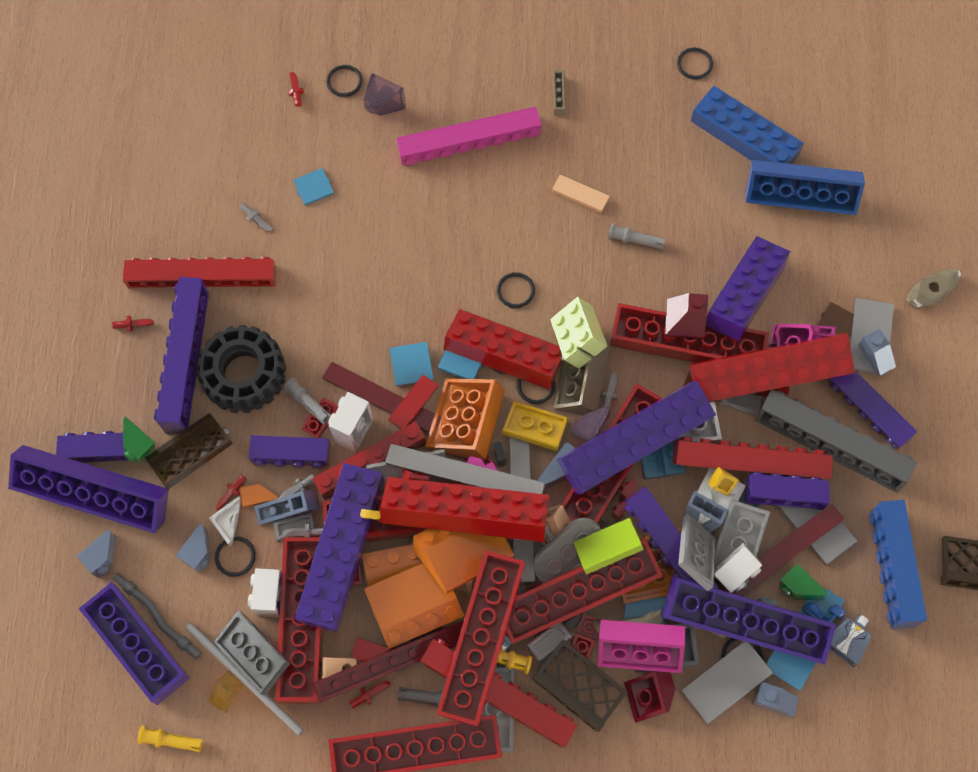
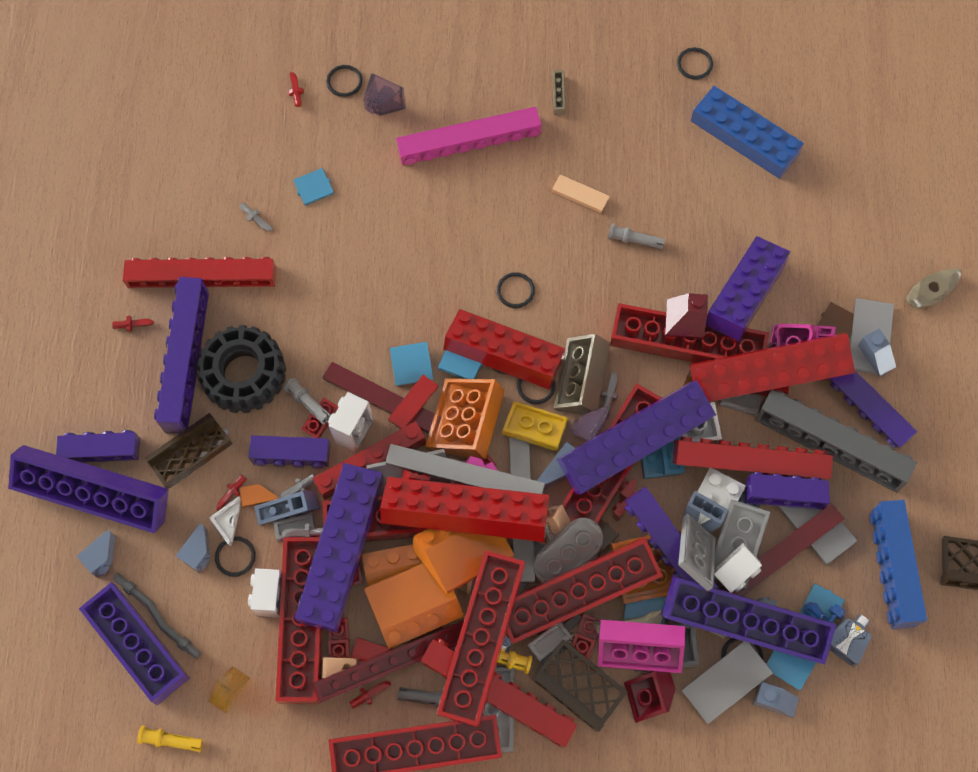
(135, 442): green slope -> none
(251, 653): tile -> none
(271, 704): light grey piece -> none
(339, 642): none -> red slope
(371, 514): yellow tile -> none
(499, 452): black tile -> none
(578, 328): yellowish green piece -> none
(608, 546): lime tile -> none
(723, 481): yellow slope -> none
(801, 585): green slope -> none
(804, 187): blue brick -> none

